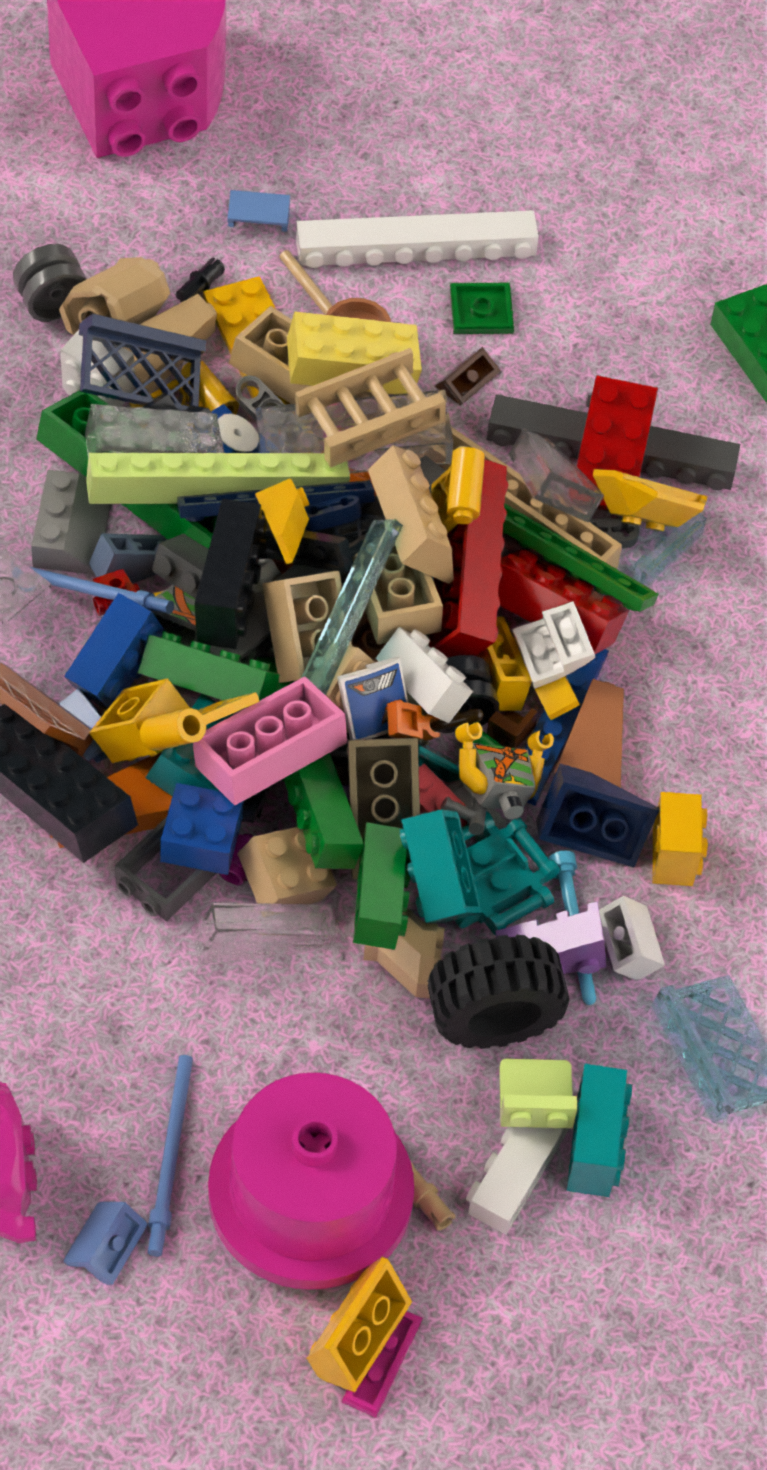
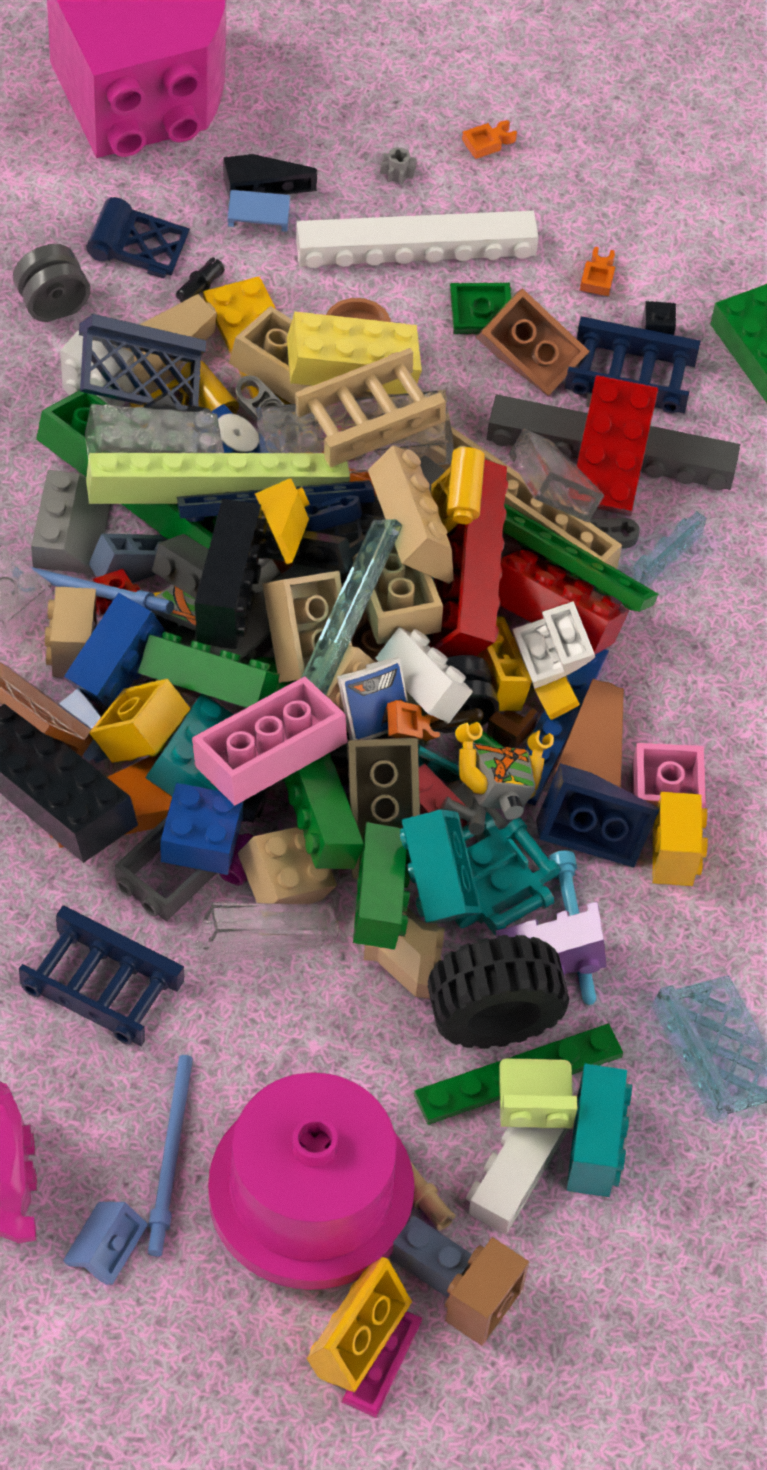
(70, 626): none -> tan brick
(102, 944): none -> dark blue fence
(113, 234): none -> dark blue piece
(126, 292): tan brick -> none
(189, 724): yellow piece -> none
(267, 175): none -> black slope
(305, 281): tan bar -> none
(398, 165): none -> light grey gear
(429, 1255): none -> sand blue brick
(469, 376): reddish brown slope -> none
(483, 1085): none -> green plate
(485, 1290): none -> medium nougat brick
(487, 140): none -> orange plate
(532, 342): none -> nougat slope
(598, 274): none -> orange plate
(630, 938): white brick -> none
(639, 342): none -> dark blue fence
(647, 500): yellow wedge -> none
(659, 317): none -> black brick
(668, 769): none -> bright pink brick

